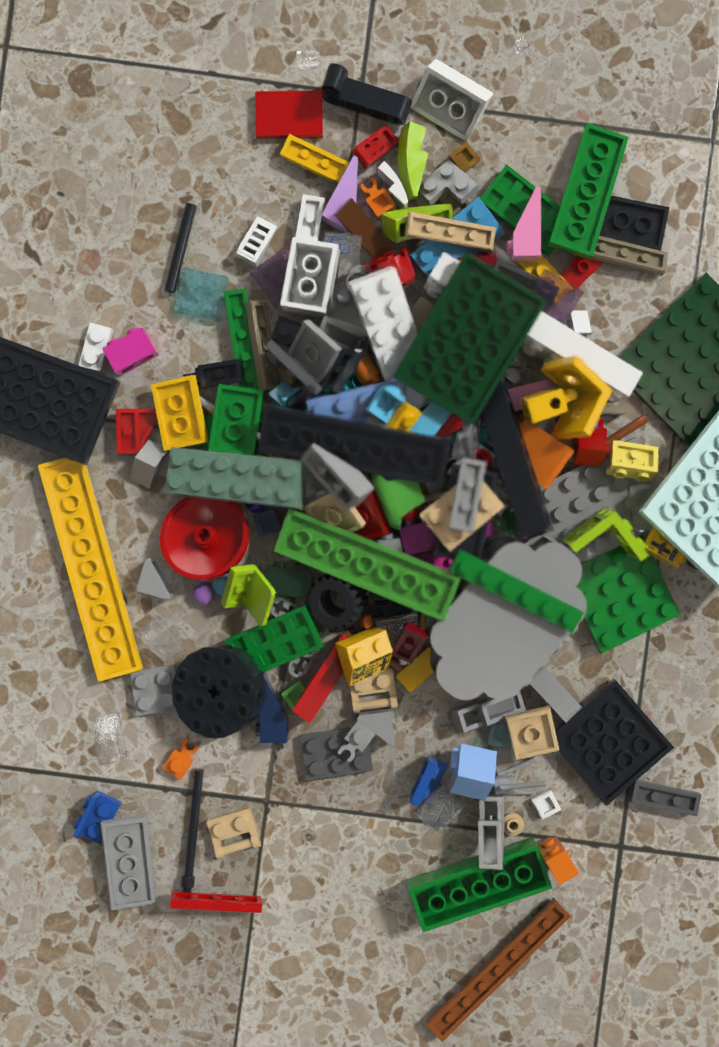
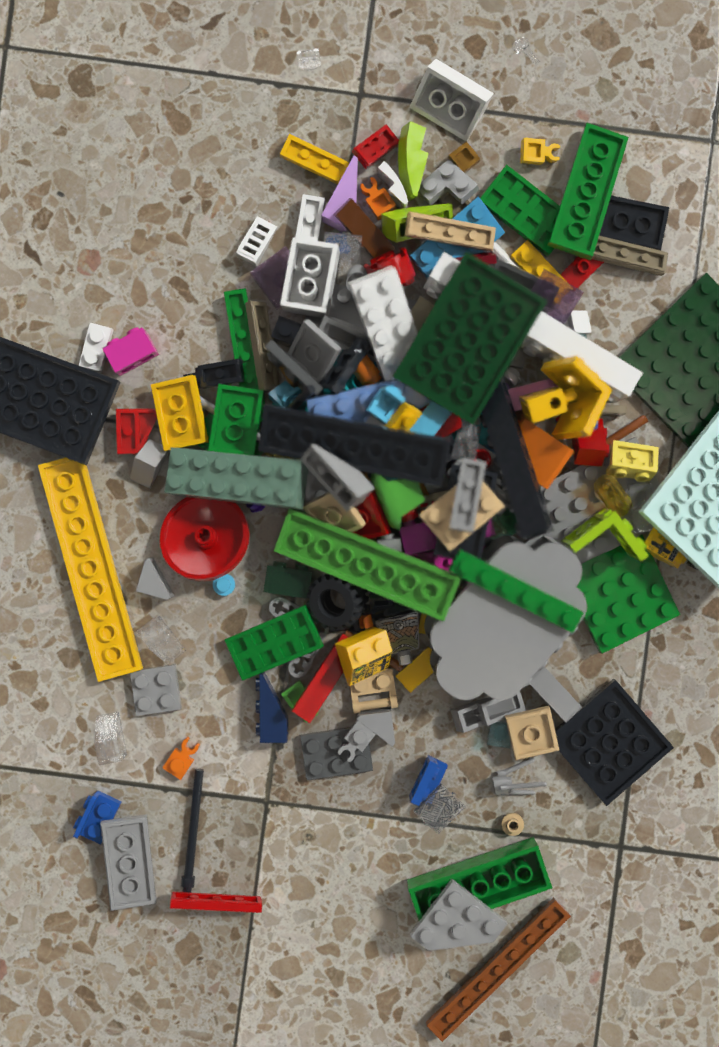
(180, 248): black piece -> none
(201, 294): clear light blue plate -> none
(204, 593): medium lavender tile -> none
(218, 690): black brick -> none
(231, 825): tan plate -> none
(250, 589): lime bracket -> none
(267, 522): dark blue plate -> none
(289, 113): red tile -> none
(363, 97): black beam -> none
(409, 642): dark red slope -> none
(457, 921): none -> light grey plate
(472, 771): light blue plate -> none
(491, 832): light grey slope -> none
(526, 238): bright pink slope -> none
(535, 152): none -> yellow plate
(545, 804): white tile -> none
(558, 860): orange brick -> none
(612, 494): none -> clear yellow plate
(665, 797): dark grey plate -> none

